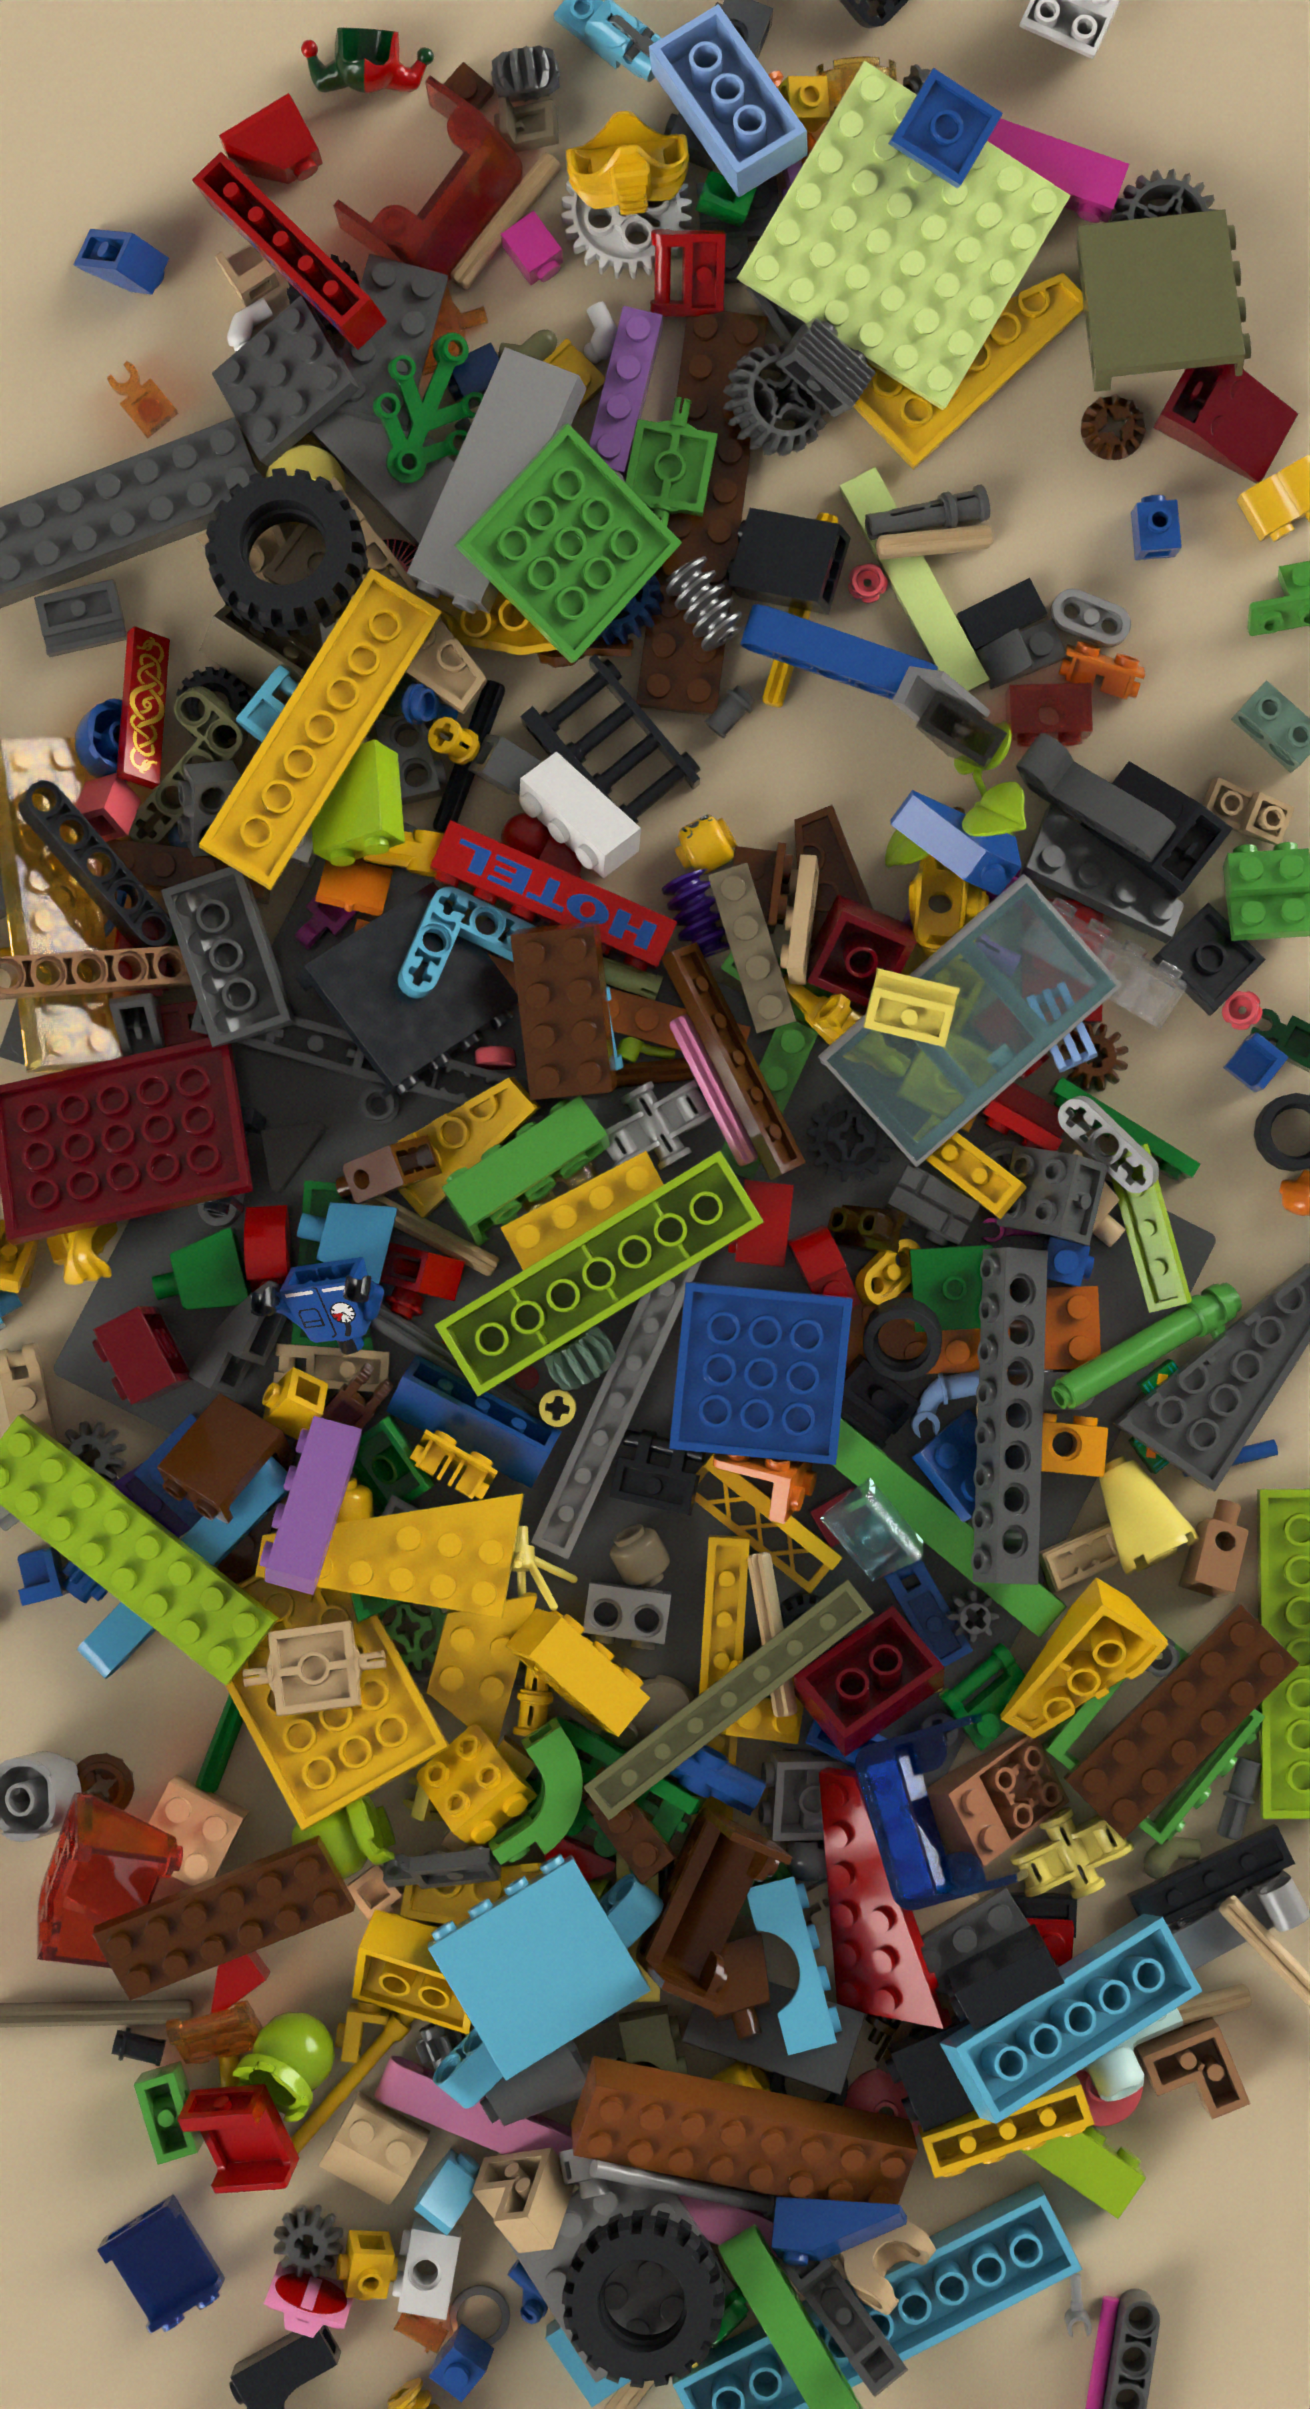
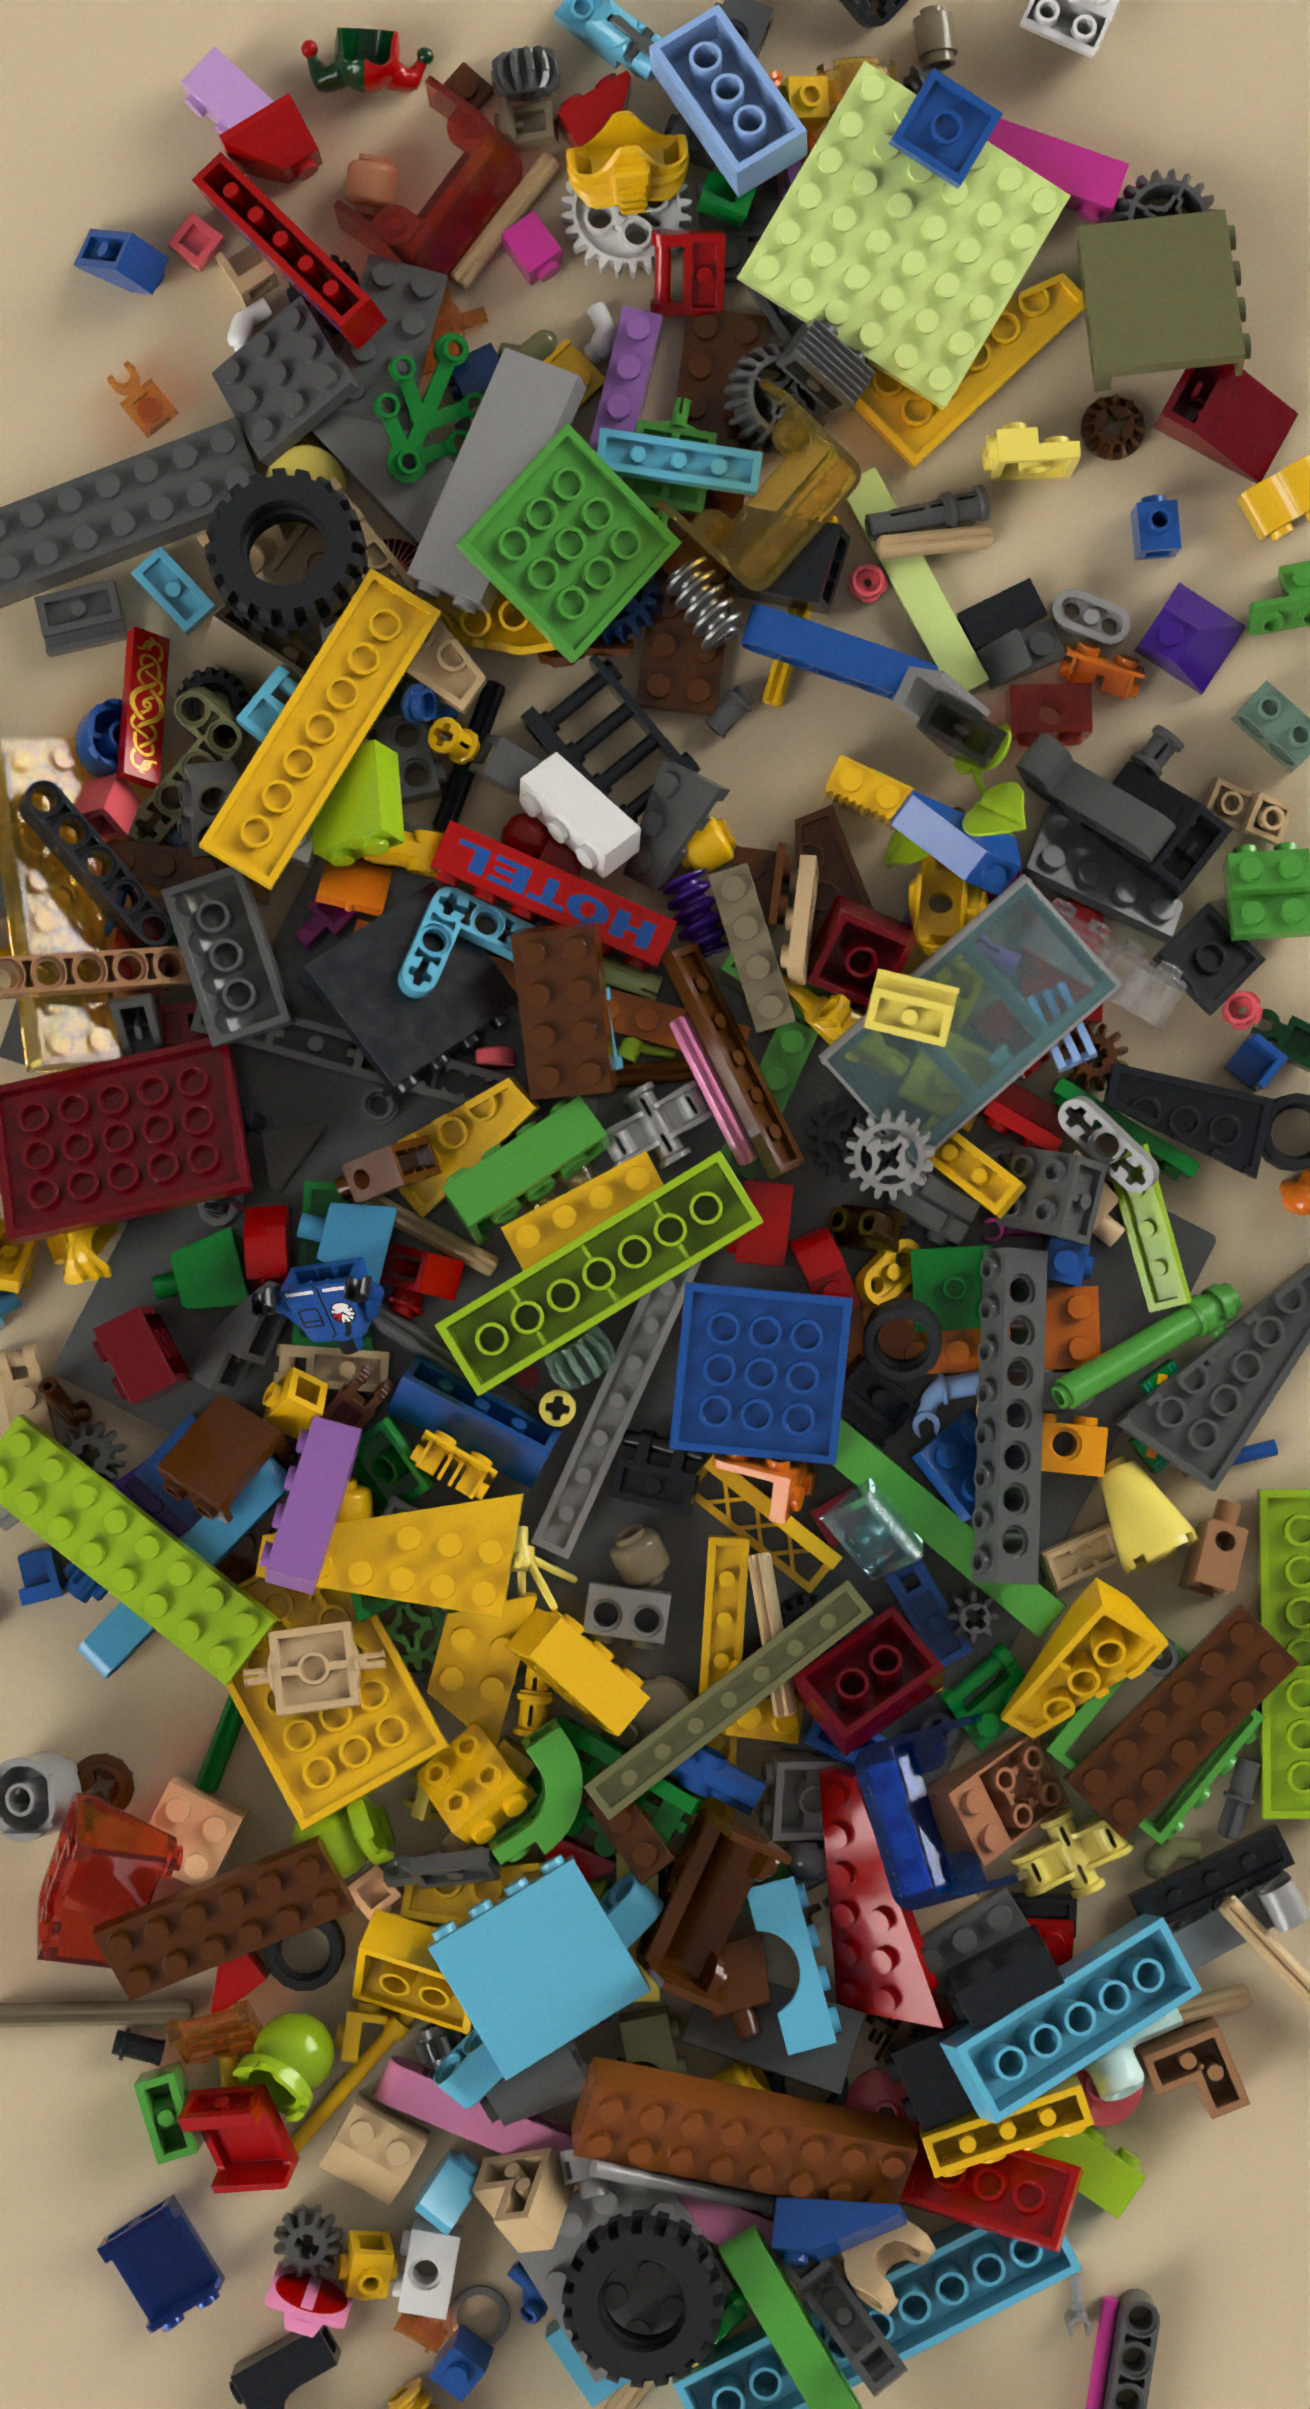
(62, 1404): none -> reddish brown arm
(174, 590): none -> medium azure plate
(196, 242): none -> coral plate
(222, 92): none -> lavender brick
(317, 1979): none -> black tyre
(371, 183): none -> nougat head
(586, 115): none -> red slope
(671, 818): none -> dark grey wing
(680, 461): none -> medium azure plate
(788, 505): none -> clear yellow windscreen
(865, 790): none -> yellow brick
(902, 1165): none -> light grey gear
(935, 38): none -> dark tan brick
(1014, 2197): none -> red plate
(1018, 456): none -> light yellow plate
(1157, 751): none -> dark grey bush
(1190, 638): none -> dark purple slope
(1200, 1115): none -> black wing

